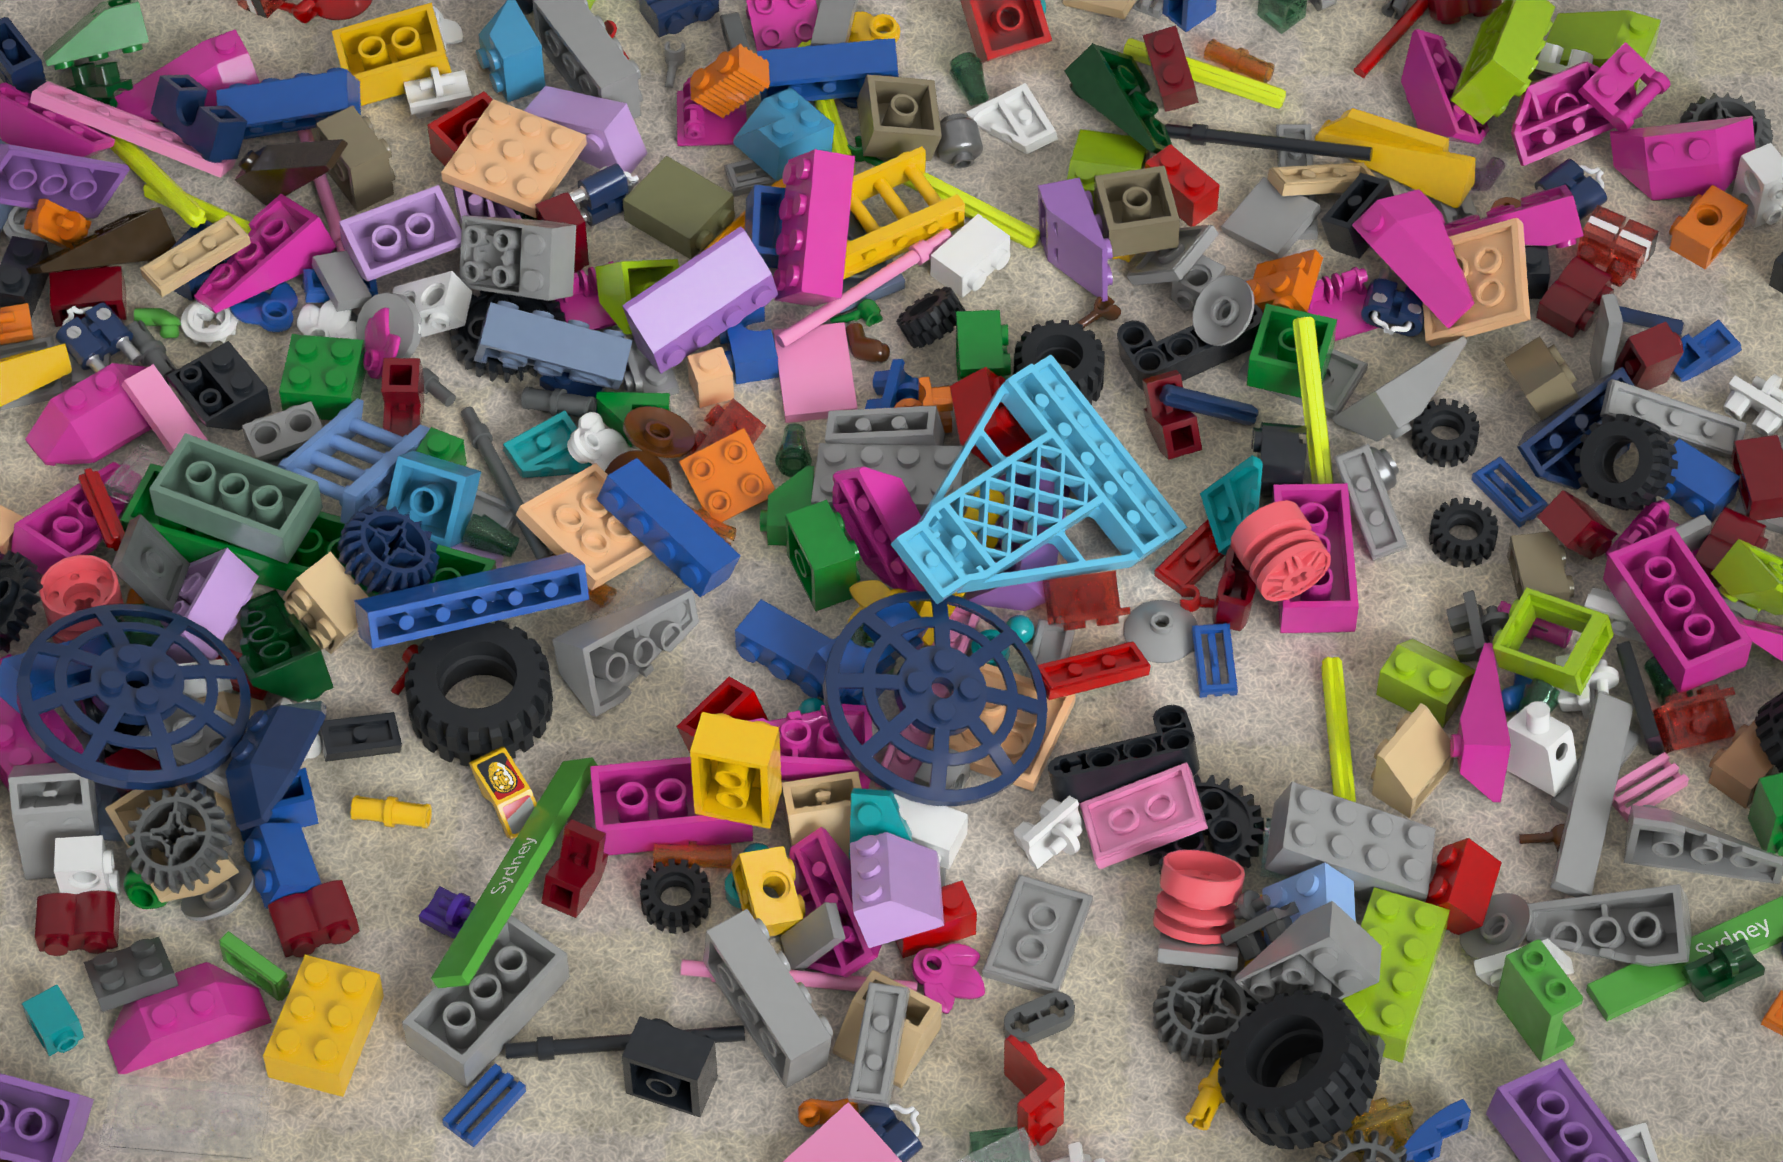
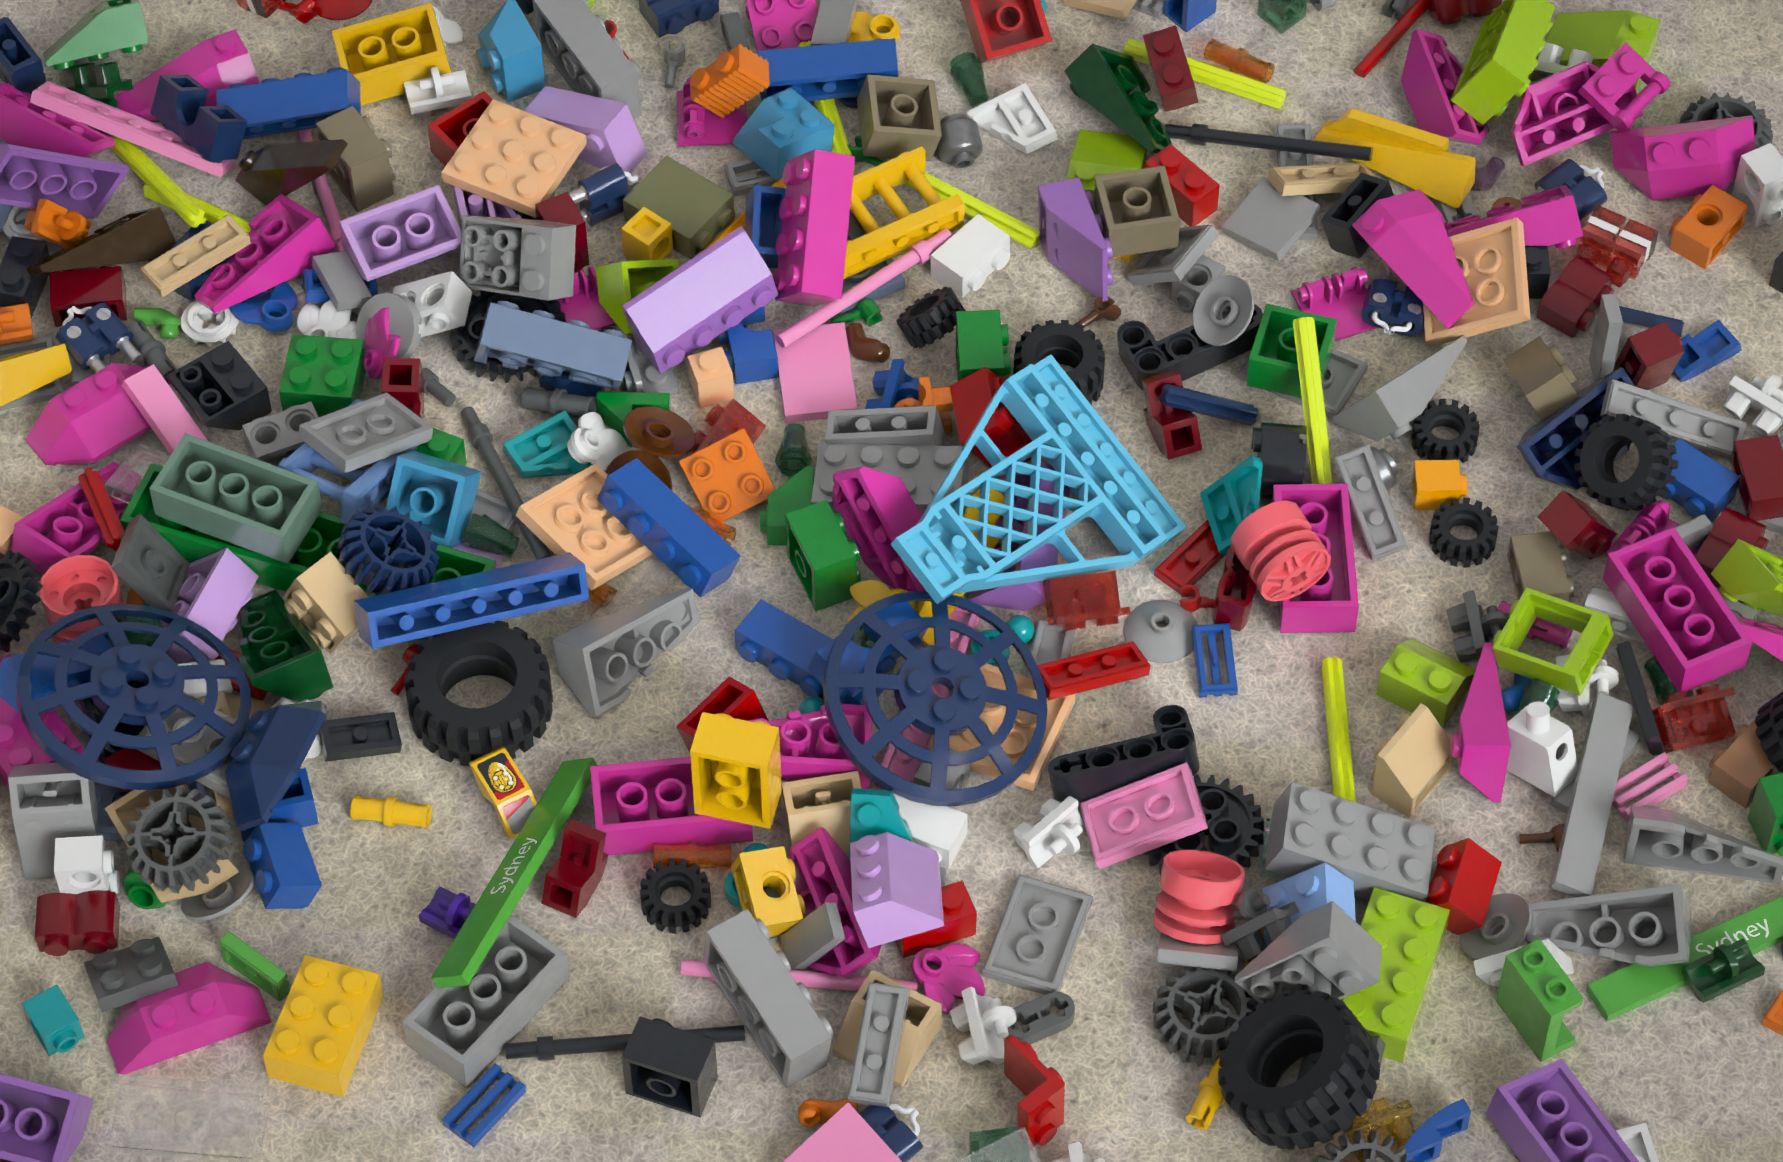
(313, 919): dark red brick -> none
(365, 432): none -> light grey plate
(647, 237): none -> yellow brick
(987, 1024): none -> white hips
(1287, 281): orange plate -> none
(1437, 483): none -> light orange brick
(1487, 472): blue tile -> none

